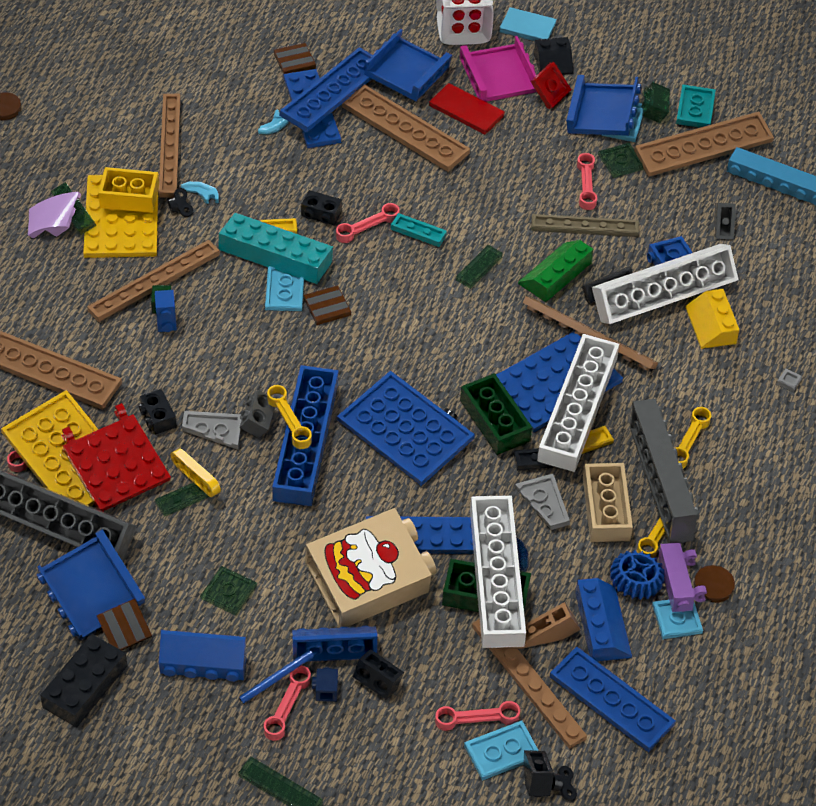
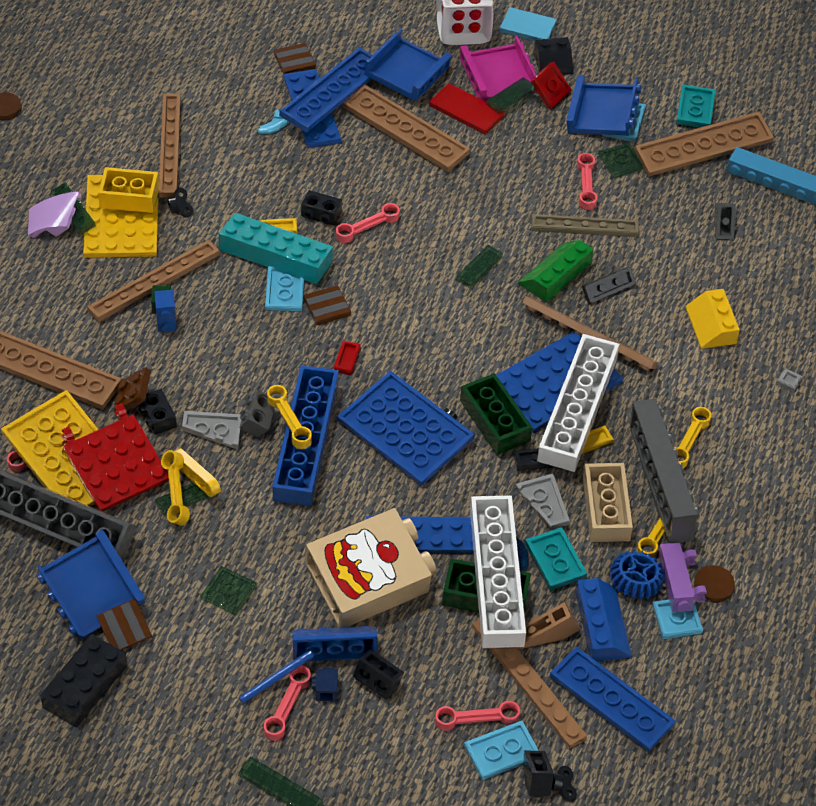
(133, 389): none -> reddish brown plate
(175, 488): none -> yellow piece
(202, 189): medium azure piece -> none
(202, 655): blue slope -> none
(347, 357): none -> red tile
(418, 230): teal plate -> none
(510, 95): none -> clear green tile
(556, 558): none -> teal plate
(656, 102): clear green brick -> none
(665, 283): white brick -> none
(667, 250): blue plate -> none

